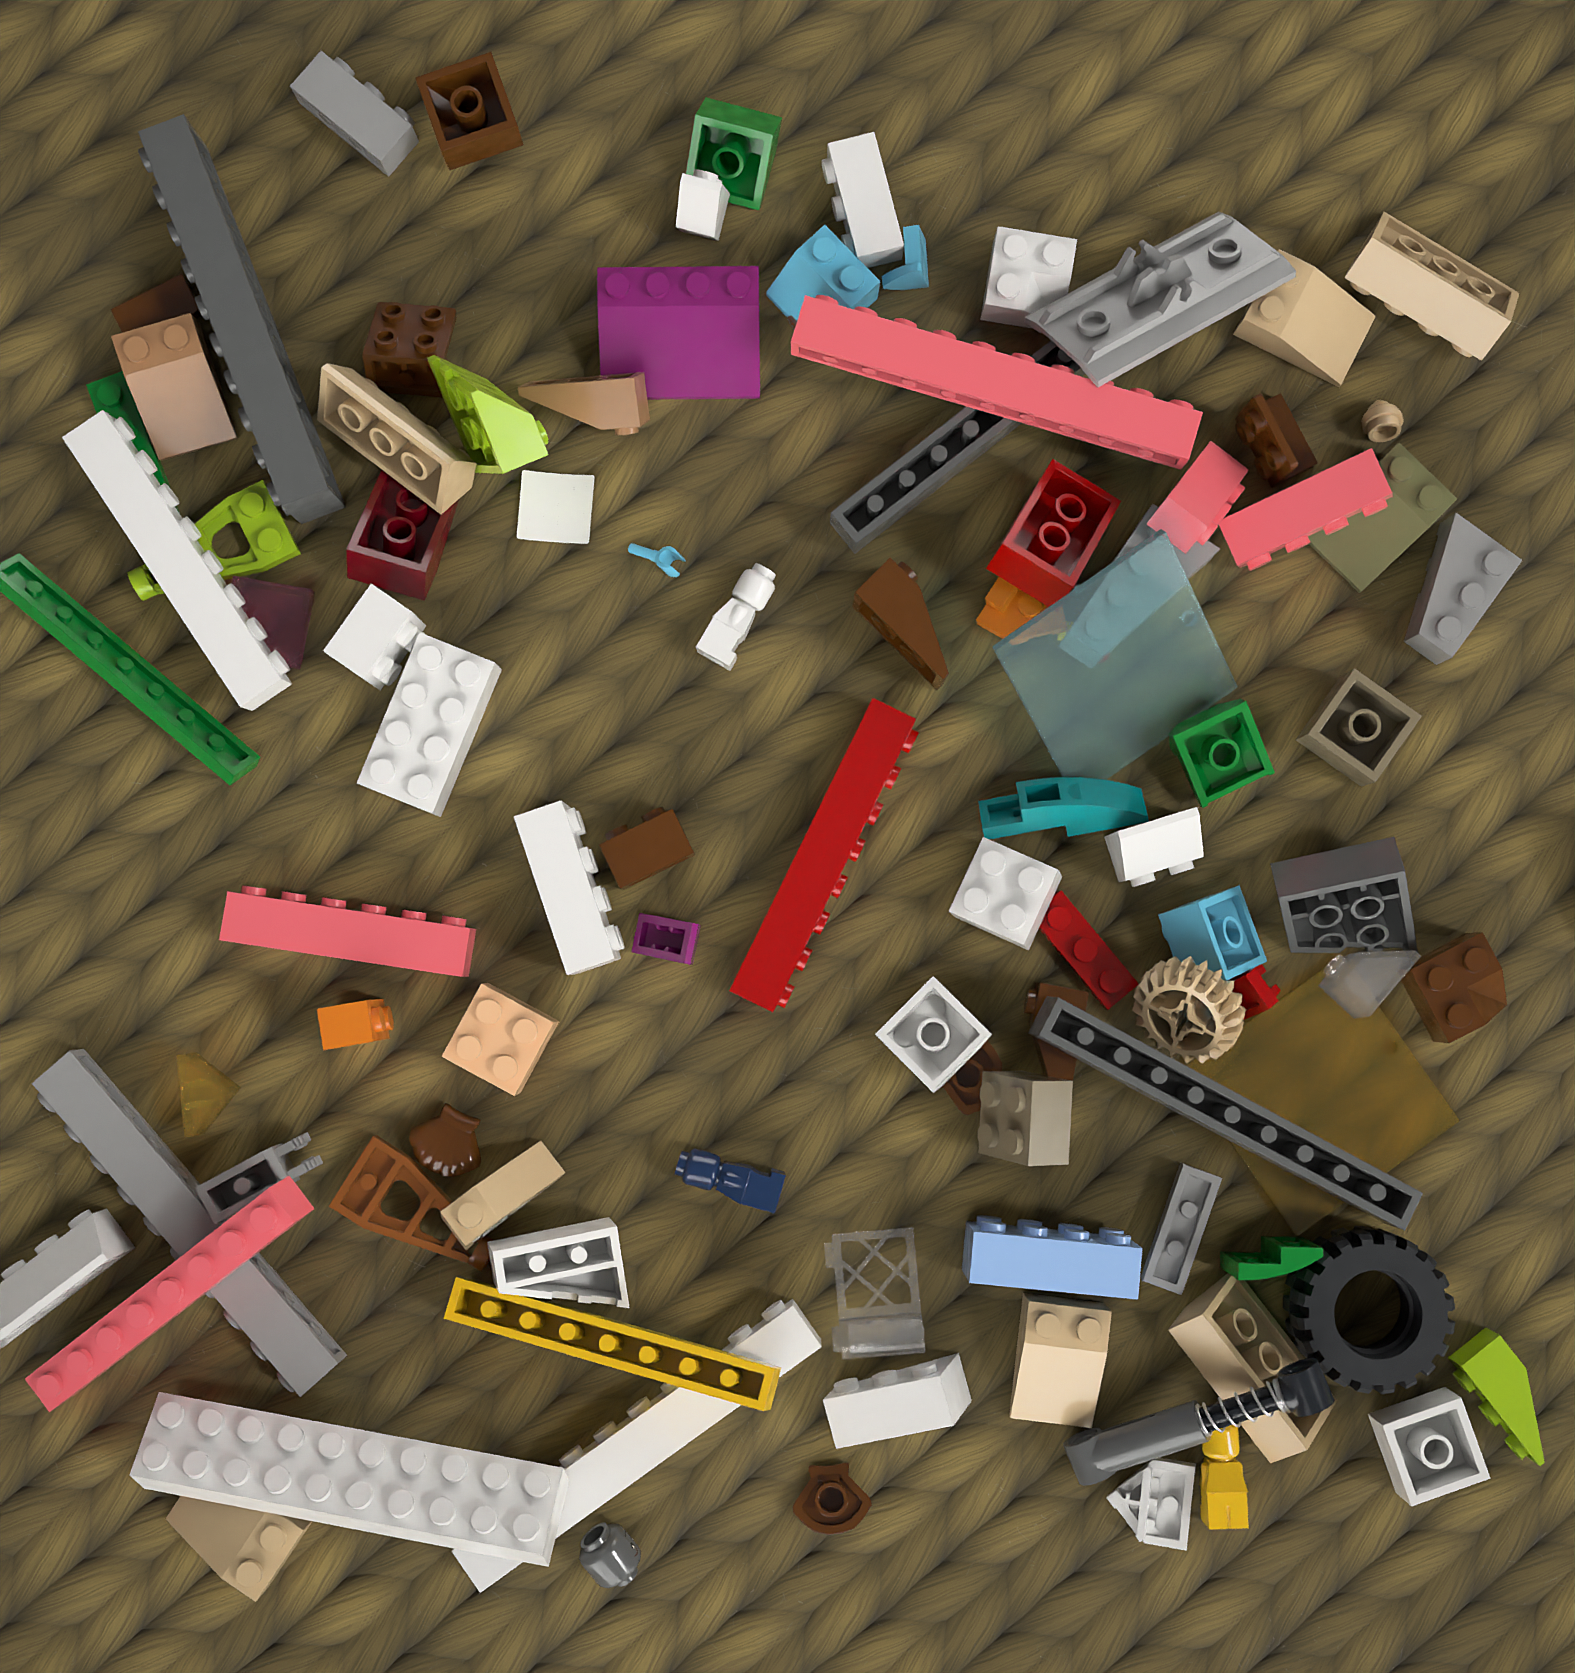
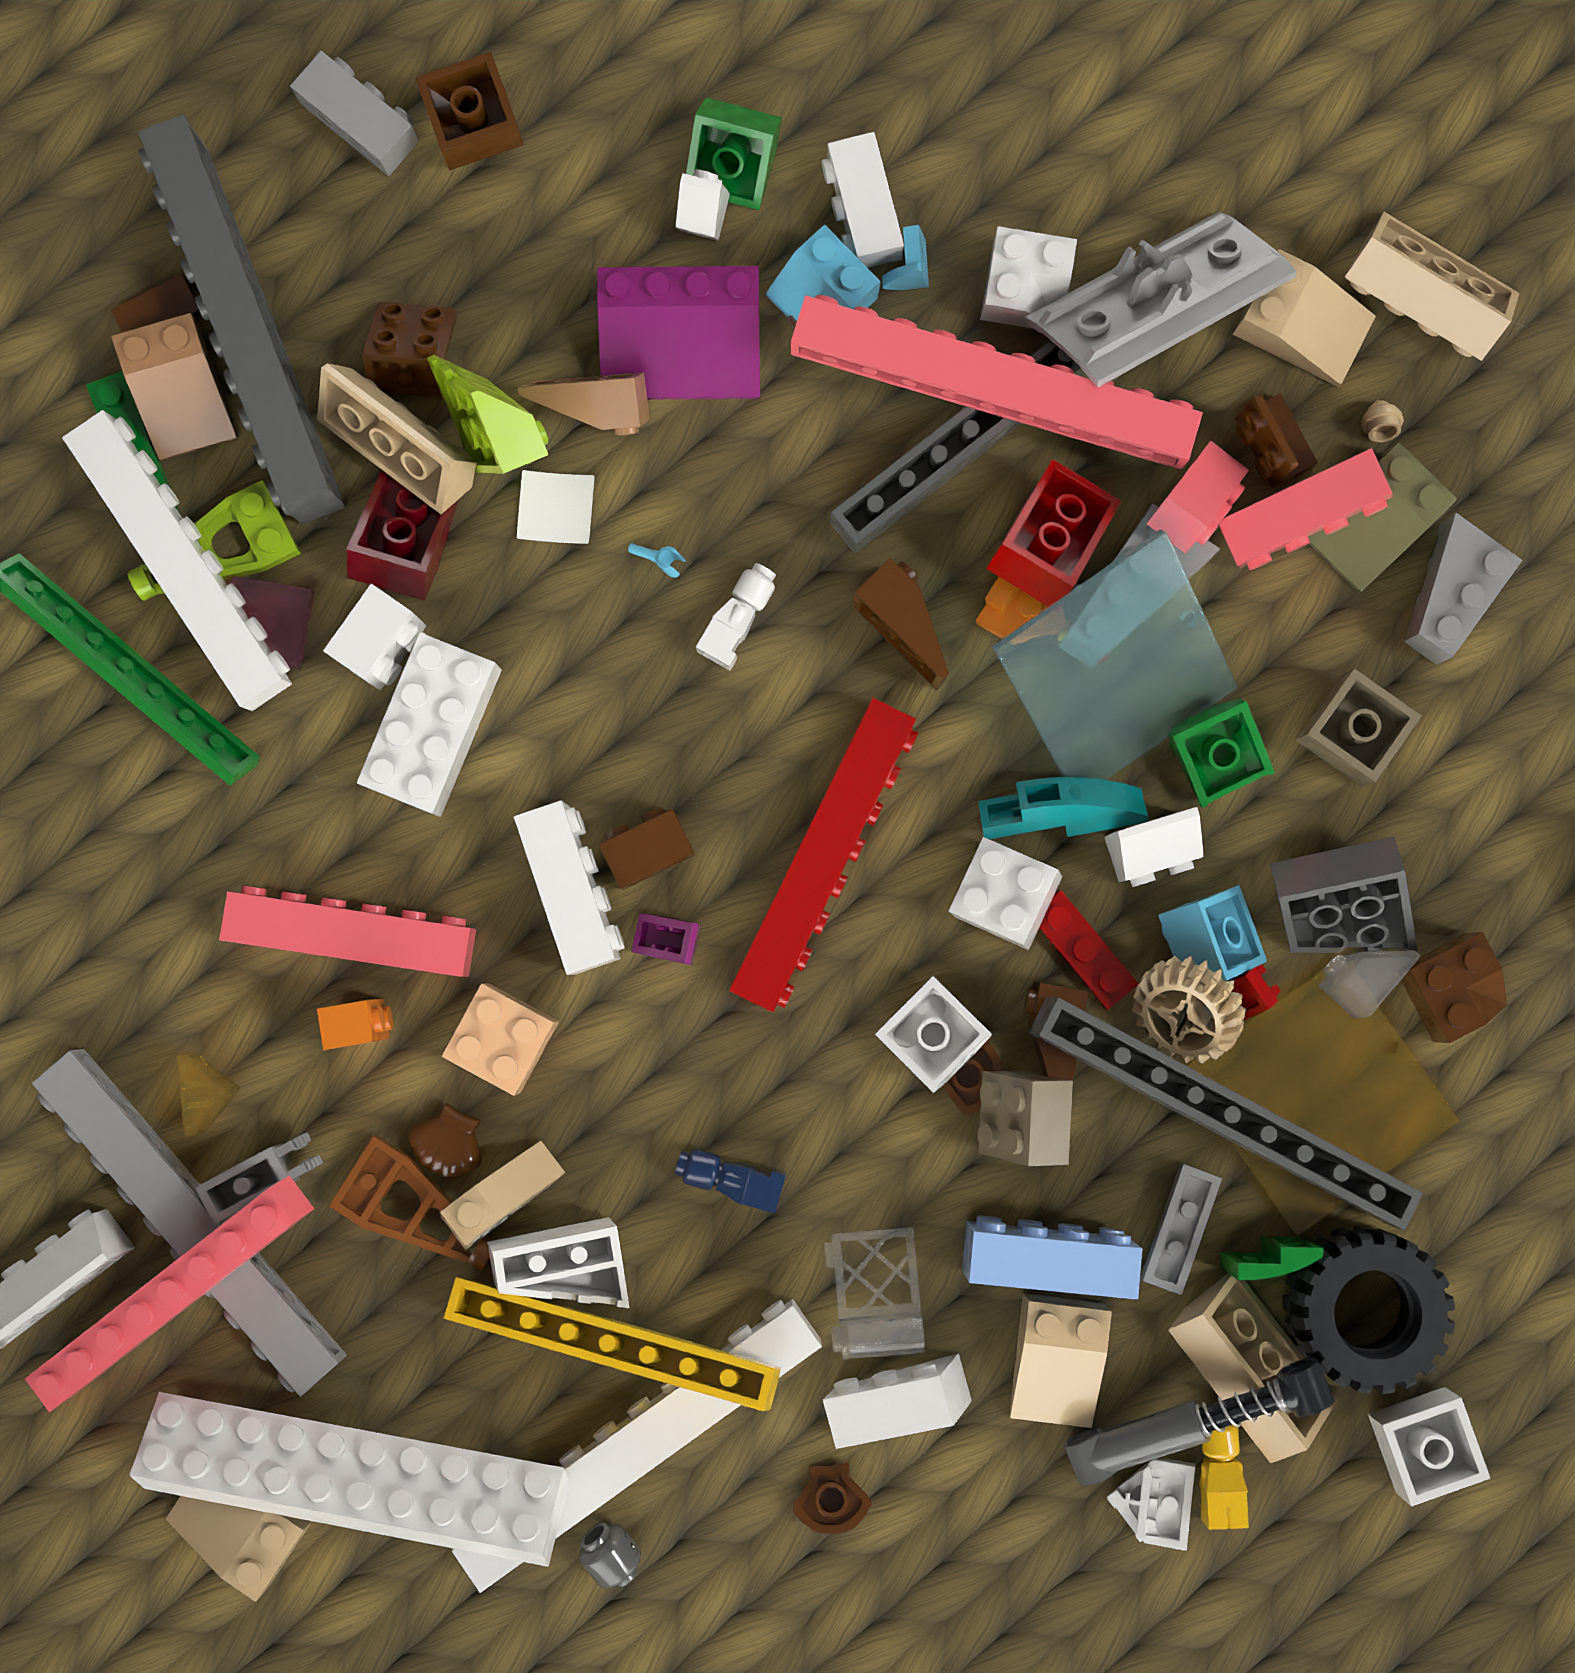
(1503, 1386): lime slope -> none

